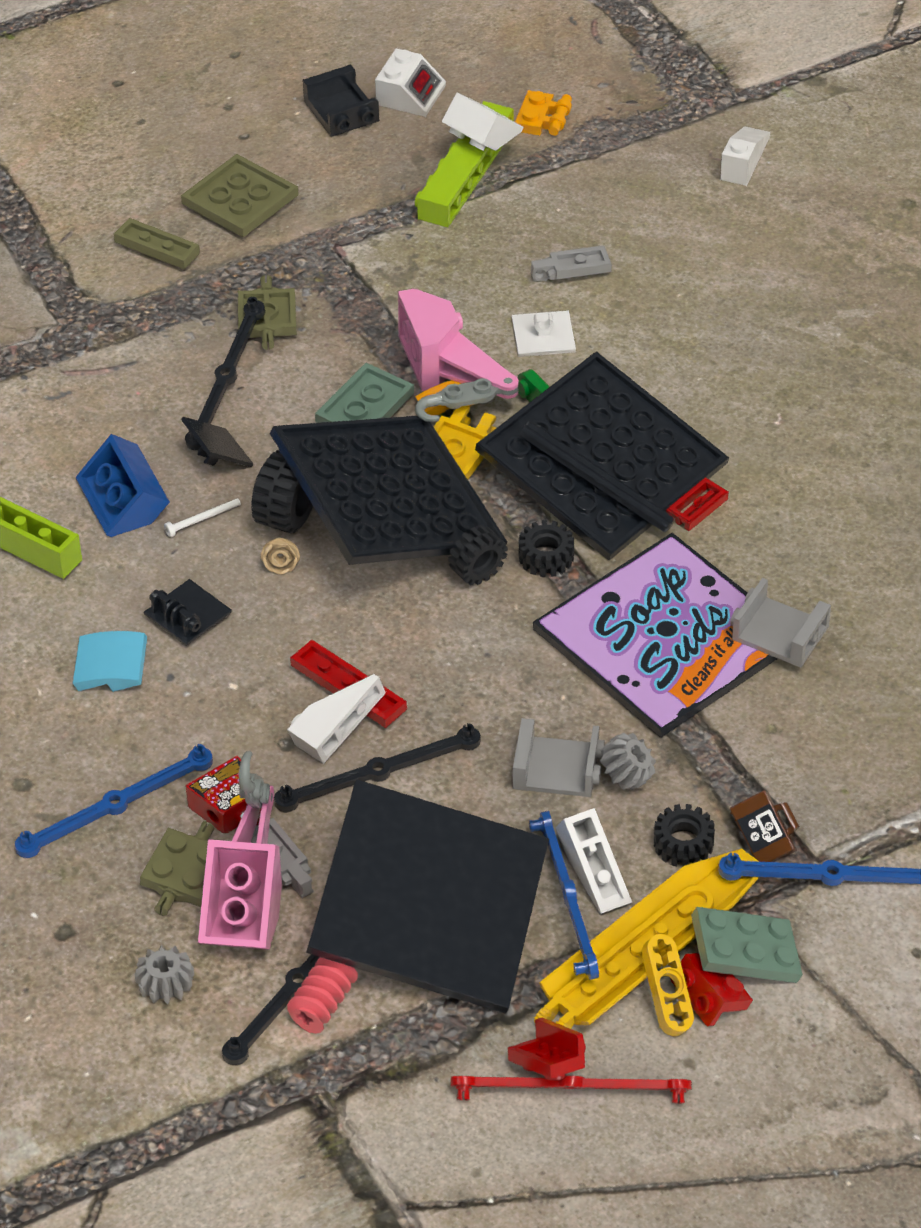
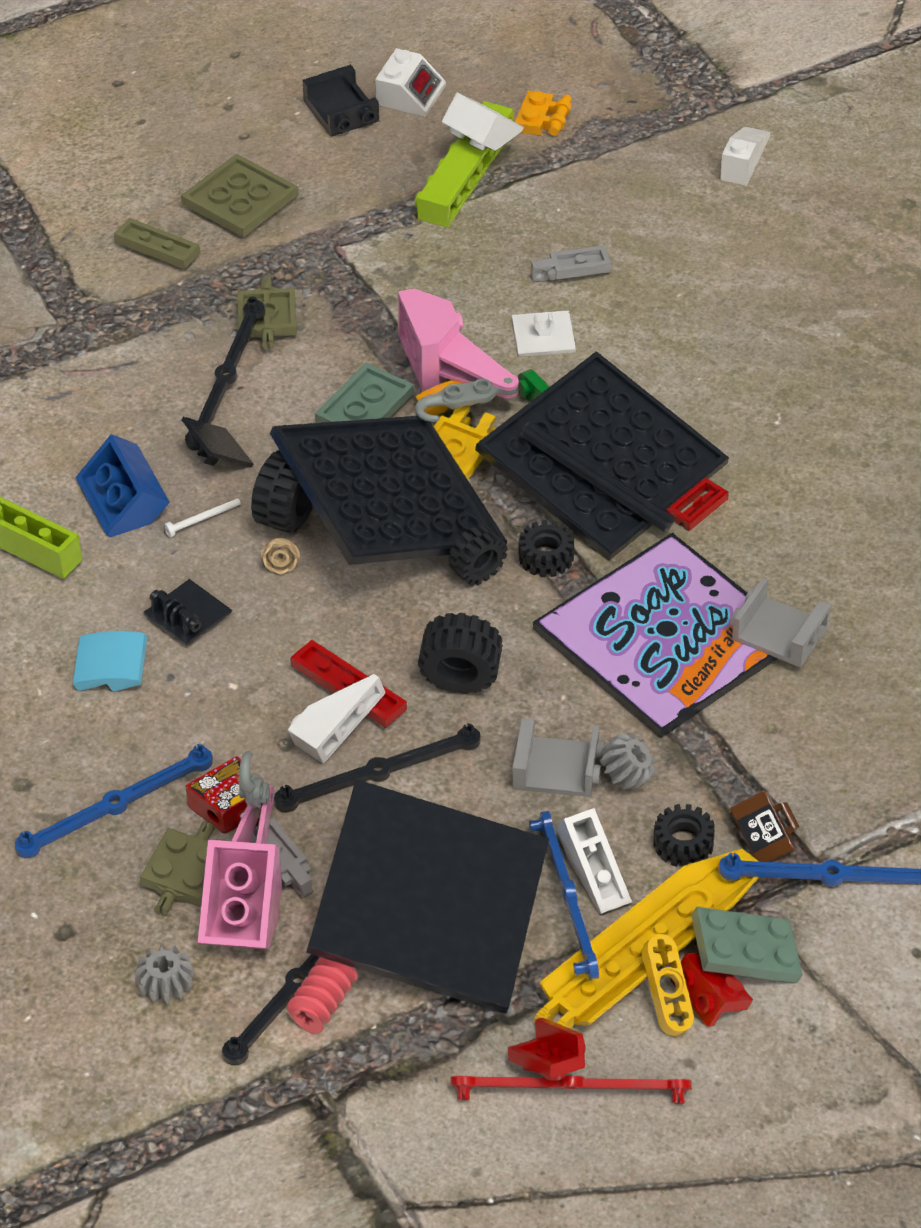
(460, 653): none -> black tyre

